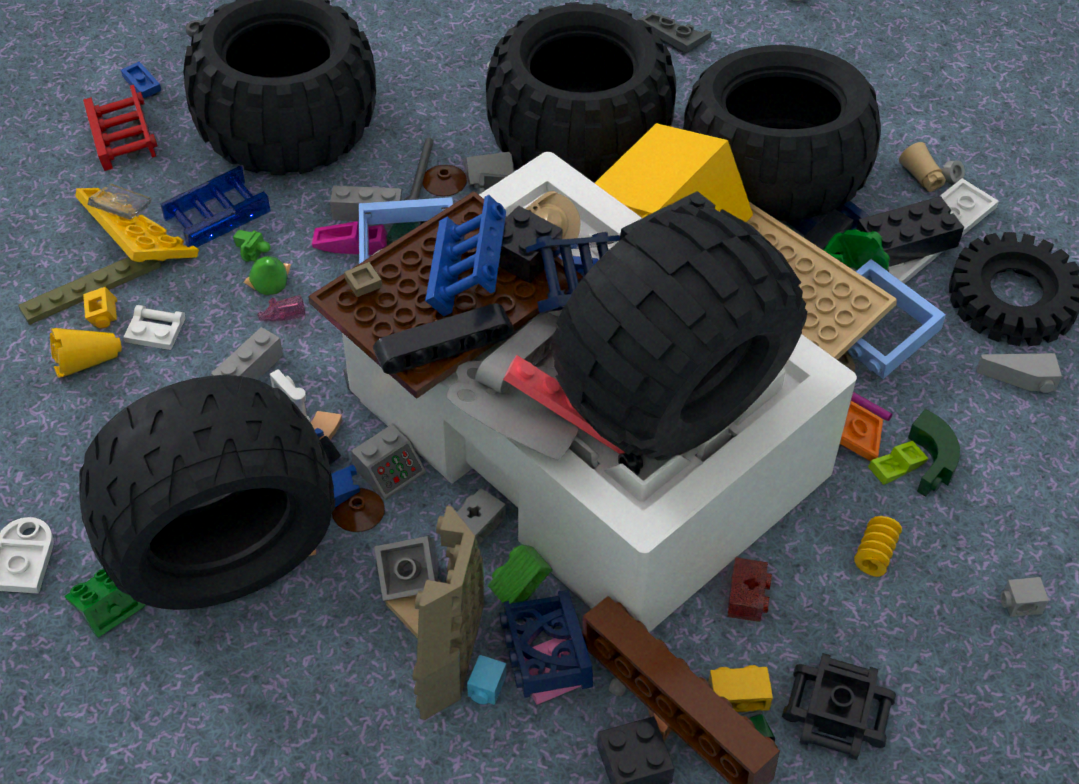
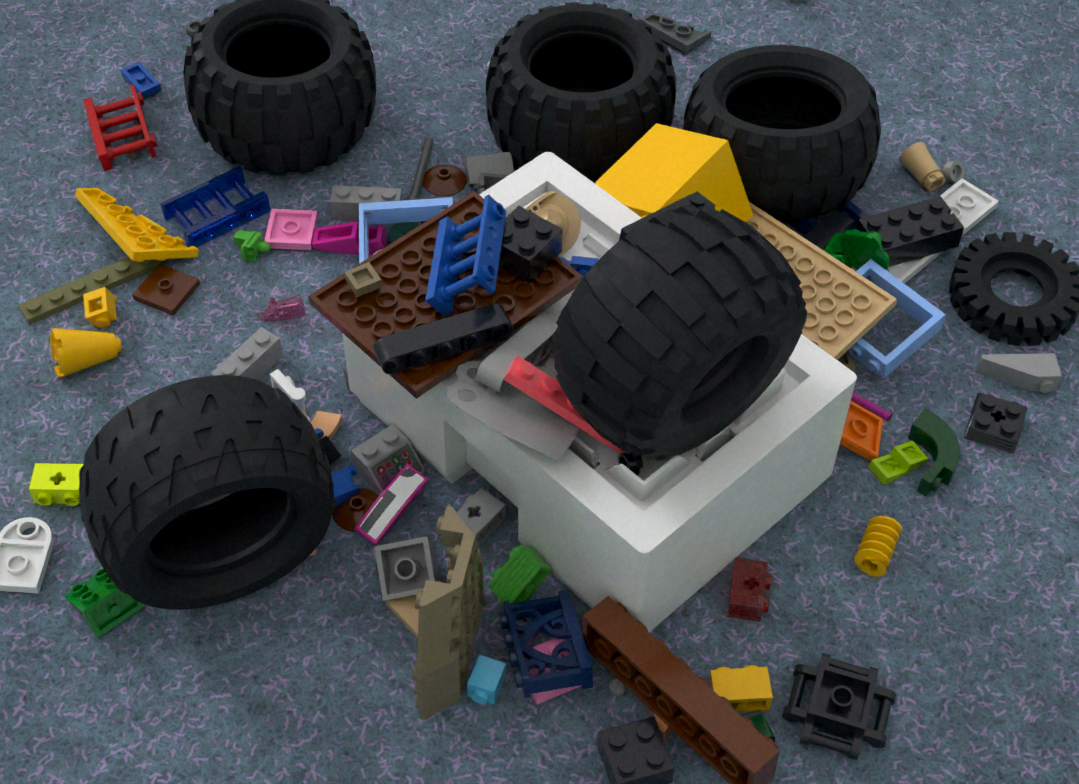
(55, 484): none -> neon yellow brick
(119, 201): clear tile -> none
(151, 333): white plate -> none
(166, 289): none -> reddish brown plate
(268, 275): bright green hat -> none
(291, 229): none -> bright pink plate
(391, 504): none -> slope
(545, 245): dark blue fence -> none
(996, 422): none -> black brick
(1024, 597): light grey brick -> none

